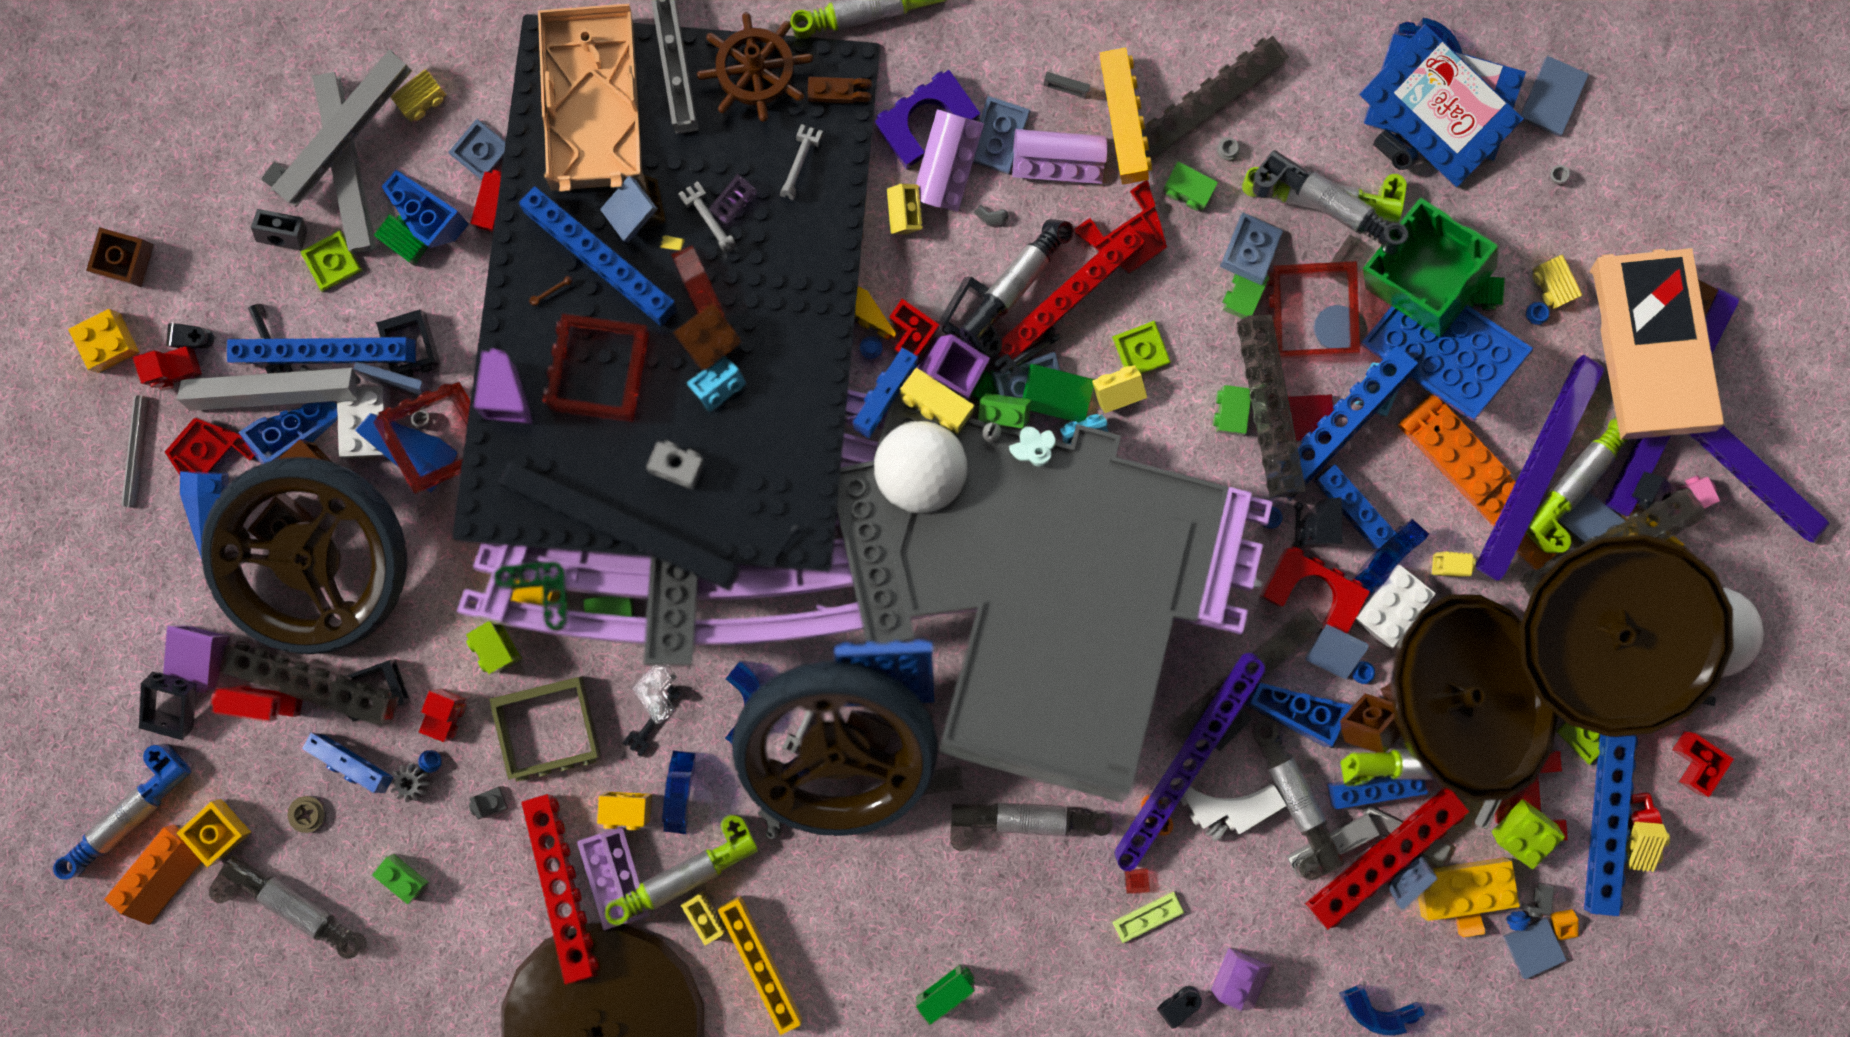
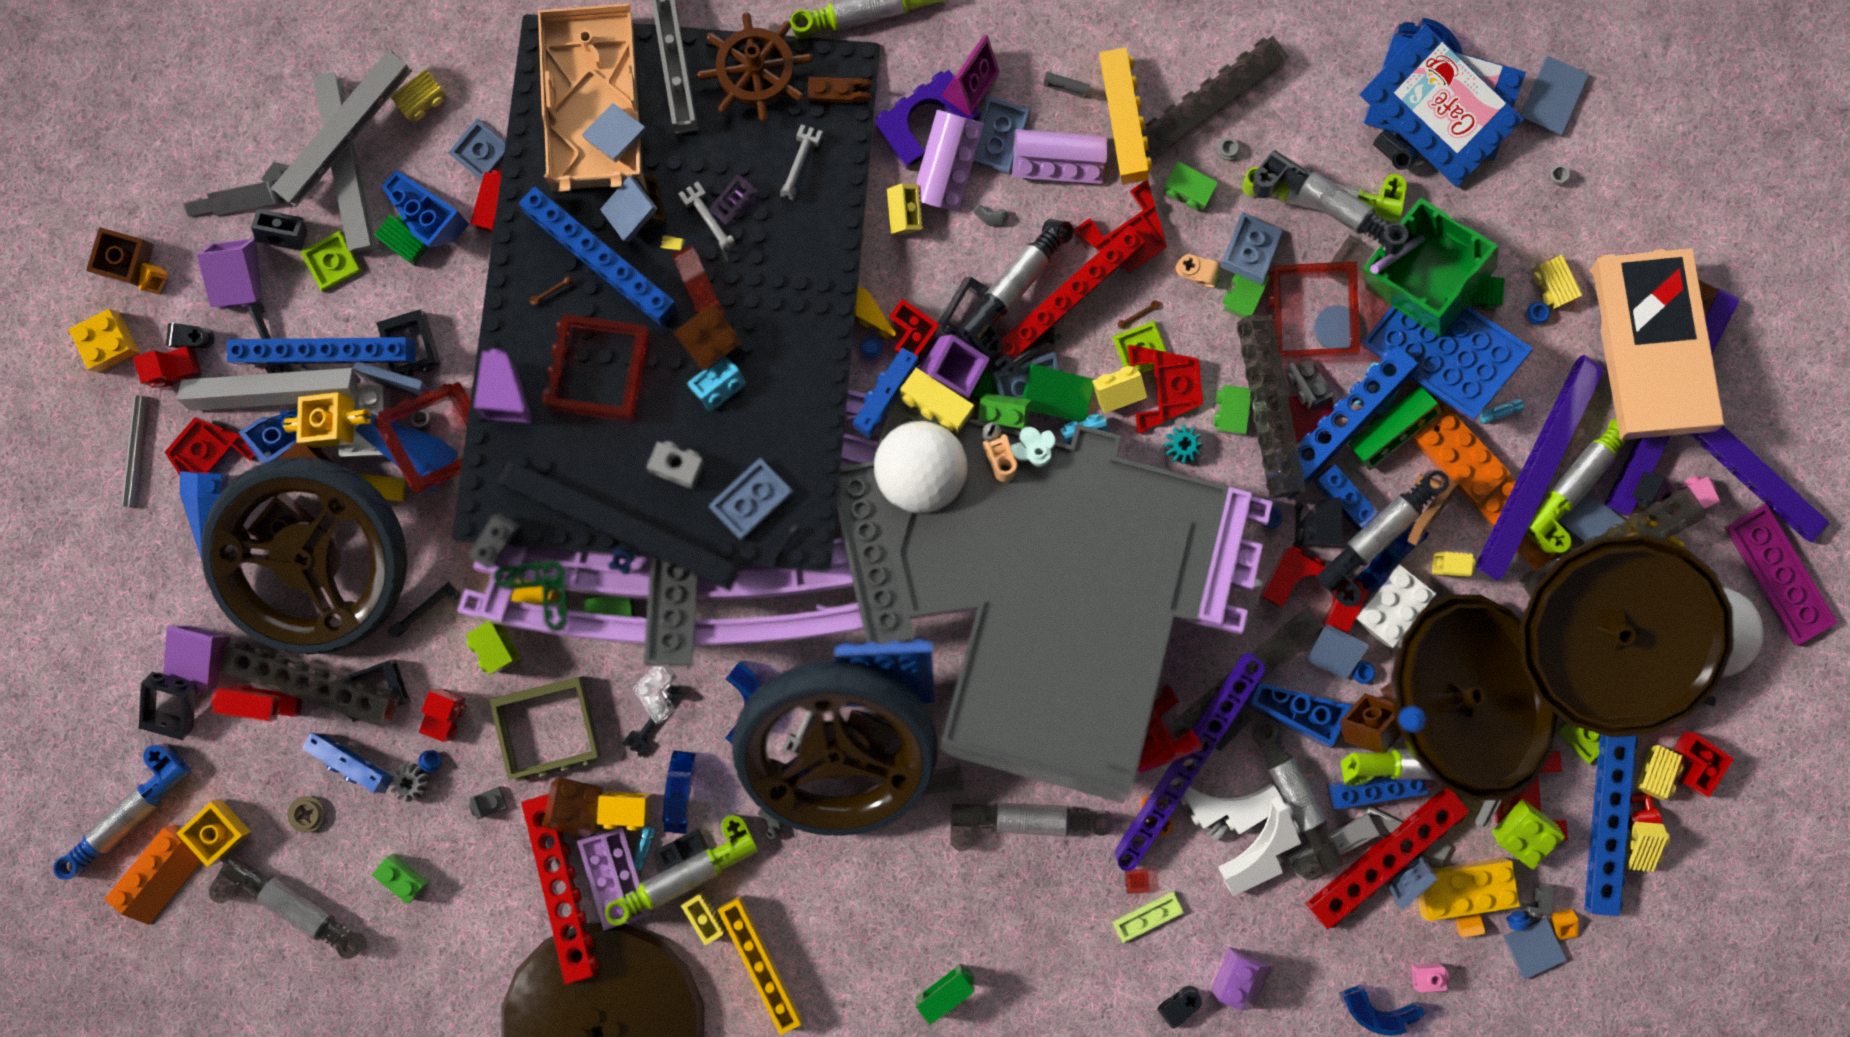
(151, 278): none -> light orange slope
(231, 273): none -> medium lavender slope
(234, 199): none -> flat silver piece
(326, 420): none -> yellow brick
(389, 487): none -> yellow slope
(402, 626): none -> black hinge
(494, 541): none -> dark grey brick
(572, 807): none -> reddish brown brick
(614, 132): none -> sand blue tile
(627, 557): none -> dark blue plate
(643, 846): none -> medium azure axle
(681, 849): none -> black slope
(750, 499): none -> sand blue tile
(973, 78): none -> magenta slope
(1000, 454): none -> light nougat piece
(1154, 305): none -> reddish brown hinge
(1158, 744): none -> red wing
(1175, 382): none -> red wing
(1189, 451): none -> teal gear
(1202, 270): none -> light nougat piece
(1263, 857): none -> white arch
(1309, 383): none -> dark grey bracket
(1378, 535): none -> piece
(1389, 259): none -> lavender bar
(1394, 427): none -> green brick
(1411, 718): none -> blue plate
(1430, 977): none -> bright pink brick
(1432, 510): none -> medium nougat piece
(1501, 411): none -> medium azure axle
(1659, 772): none -> light yellow brick
(1780, 574): none -> magenta plate

